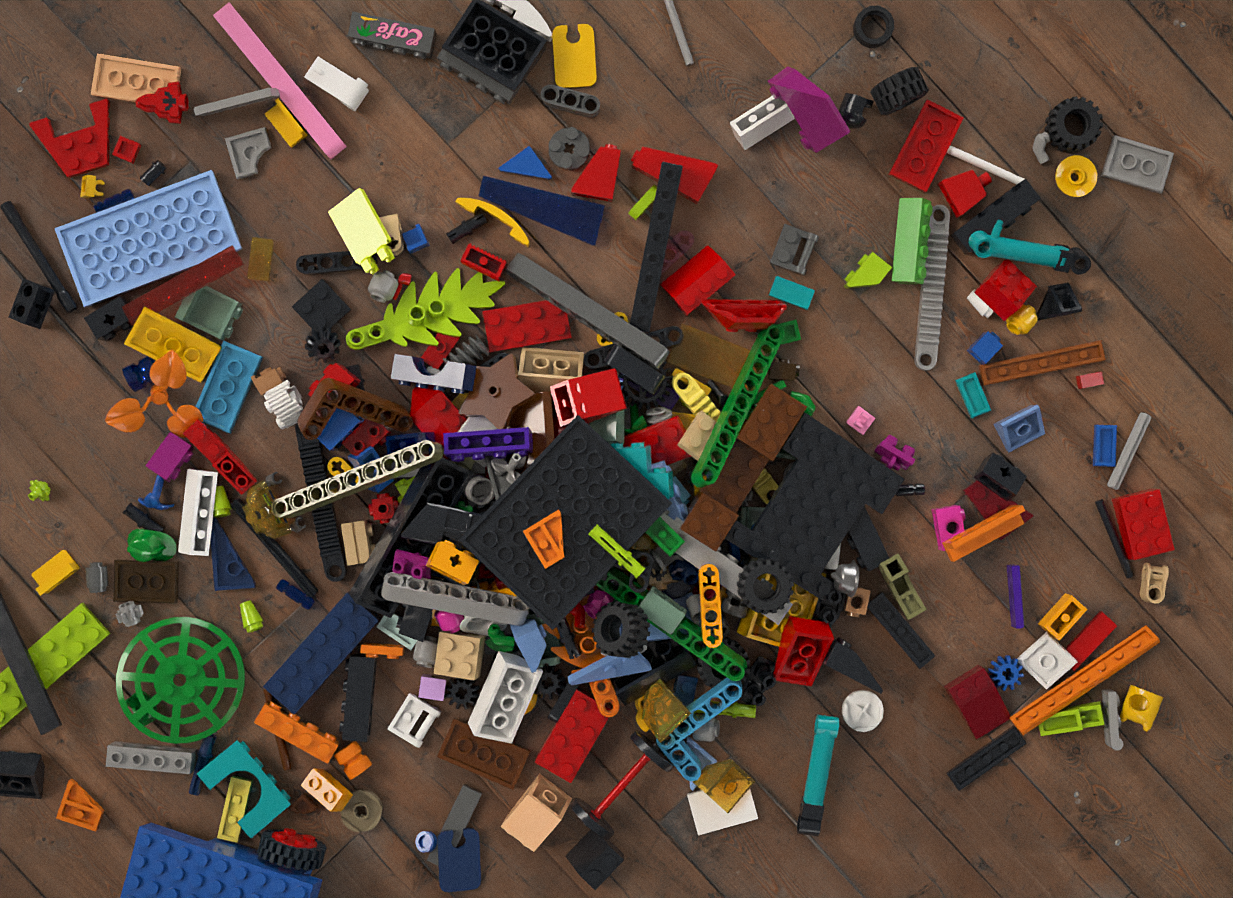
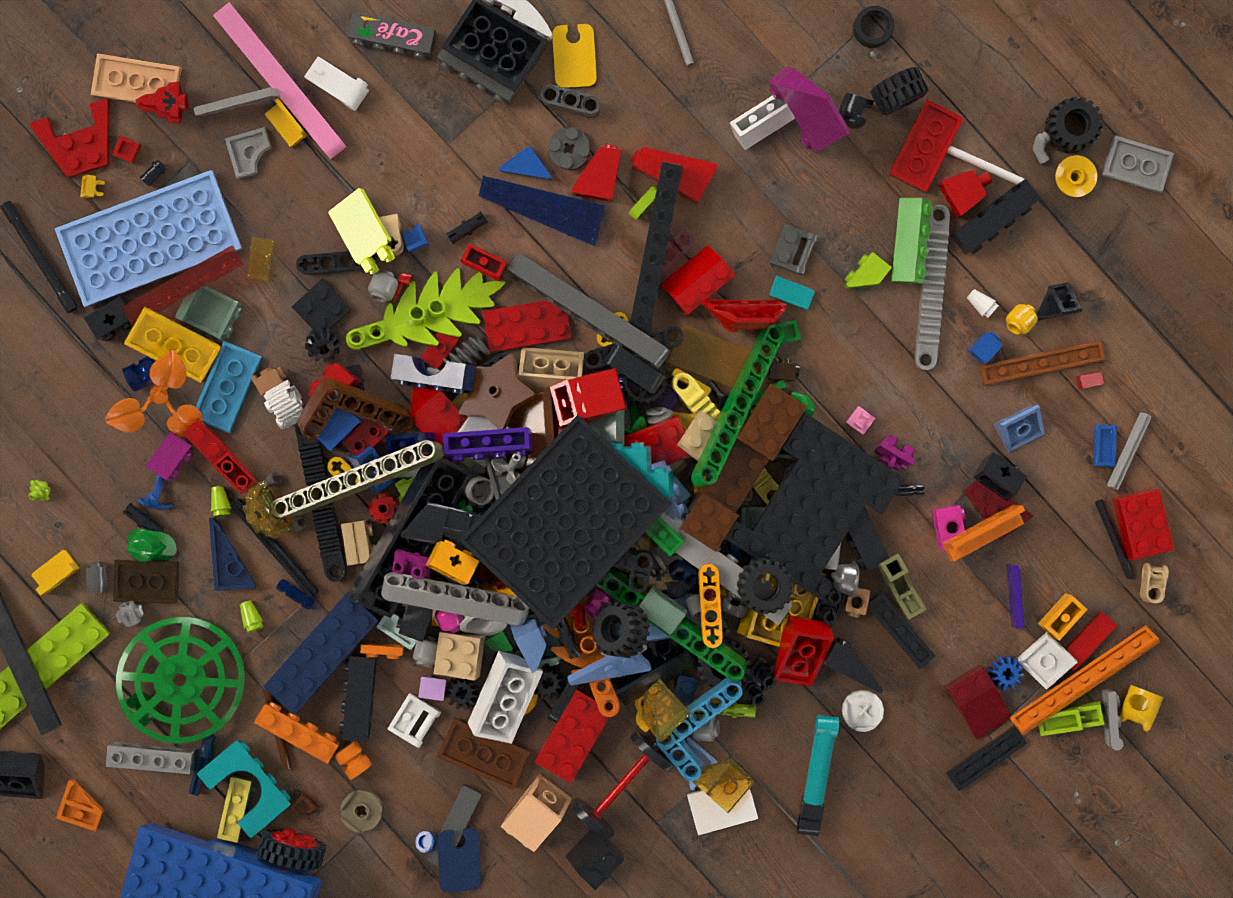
(31, 303): black brick -> none
(114, 200): clear blue axle -> none
(197, 512): white brick -> none
(327, 790): light orange brick -> none
(473, 205): yellow slope -> none
(499, 638): green arm -> none
(547, 539): orange wing -> none
(636, 568): lime pin -> none
(973, 395): teal tile -> none
(1005, 289): red brick -> none
(1058, 257): teal piece -> none

